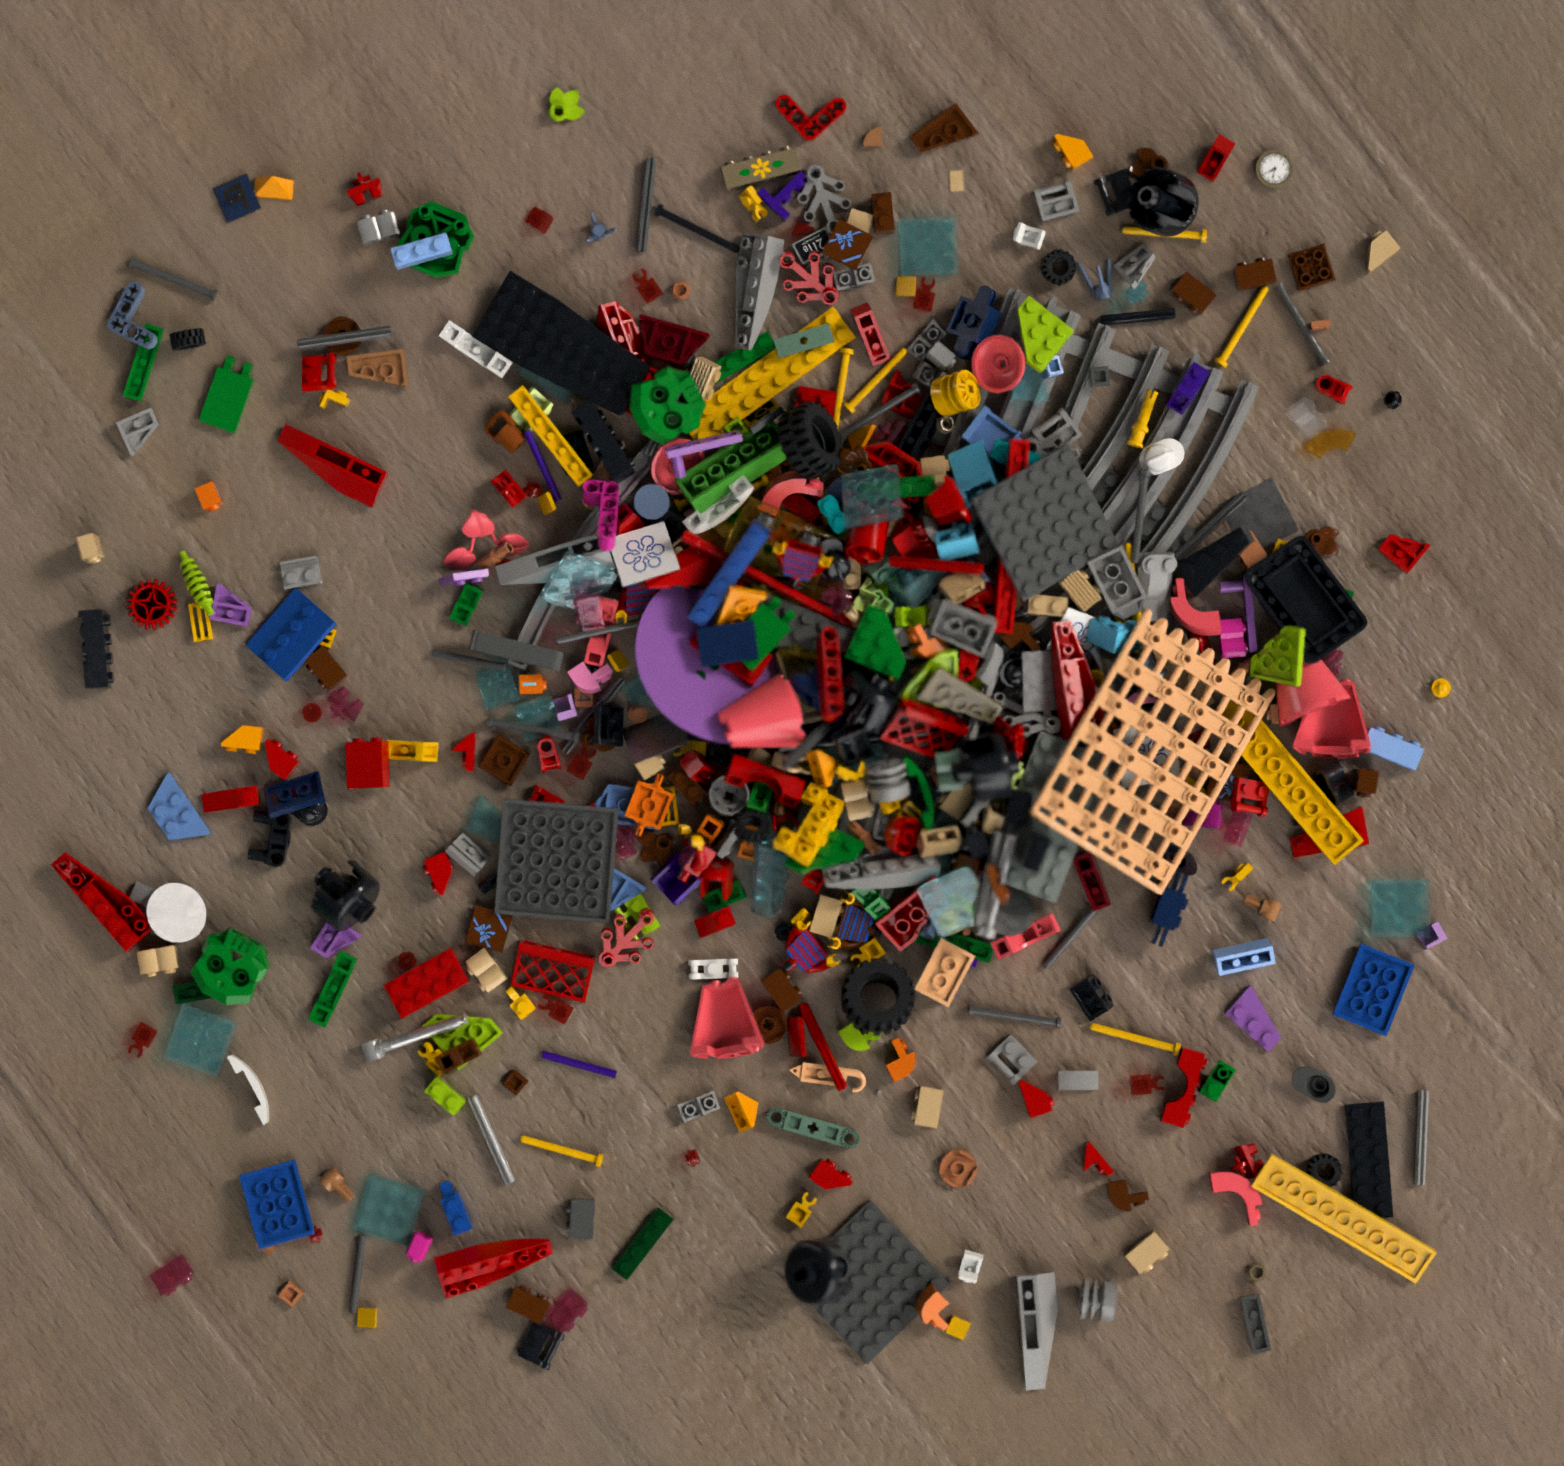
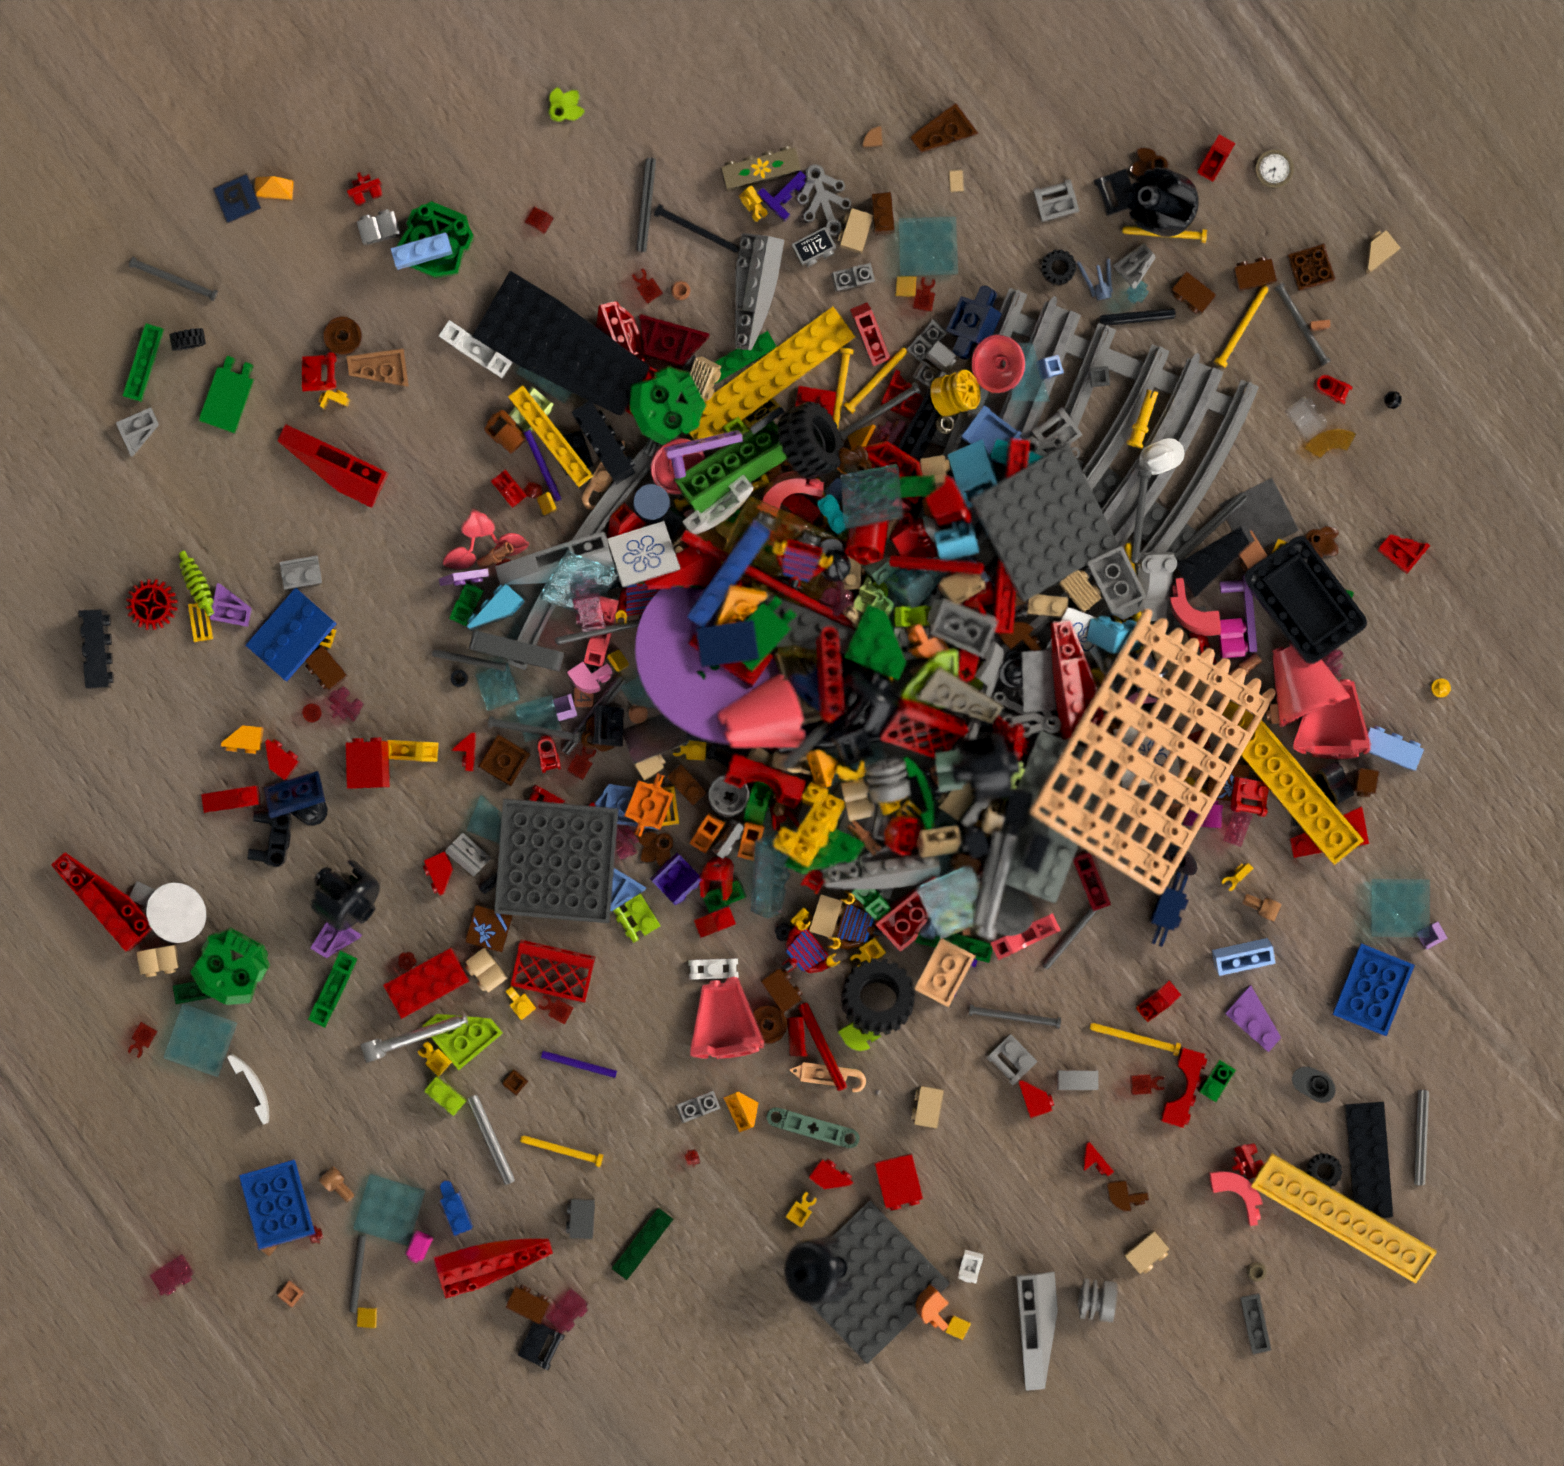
(90, 548): tan brick -> none
(125, 318): sand blue beam -> none
(175, 812): medium blue wing -> none
(209, 496): orange brick -> none
(345, 337): dark grey axle -> none
(454, 682): none -> black bush
(458, 1056): reddish brown brick -> none
(501, 606): none -> medium azure slope
(532, 684): orange brick -> none
(598, 230): sand blue plant -> none
(605, 495): dark pink beam -> none
(625, 941): plant -> none
(694, 856): red torso -> none
(699, 768): red slope -> none
(751, 819): black tyre -> none
(802, 229): clear red slope -> none
(806, 122): red beam -> none
(811, 280): red plant -> none
(815, 336): sand green tile -> none
(847, 244): reddish brown tile -> none
(899, 1181): none -> red brick
(904, 1064): orange brick -> none
(957, 1168): nougat tile -> none
(1000, 890): dark orange slope -> none
(1028, 236): white bracket -> none
(1040, 334): lime plate -> none
(1073, 149): light orange slope -> none
(1092, 997): black bracket -> none
(1158, 1001): none -> red slope
(1188, 388): dark purple bracket -> none
(1281, 658): lime plate -> none

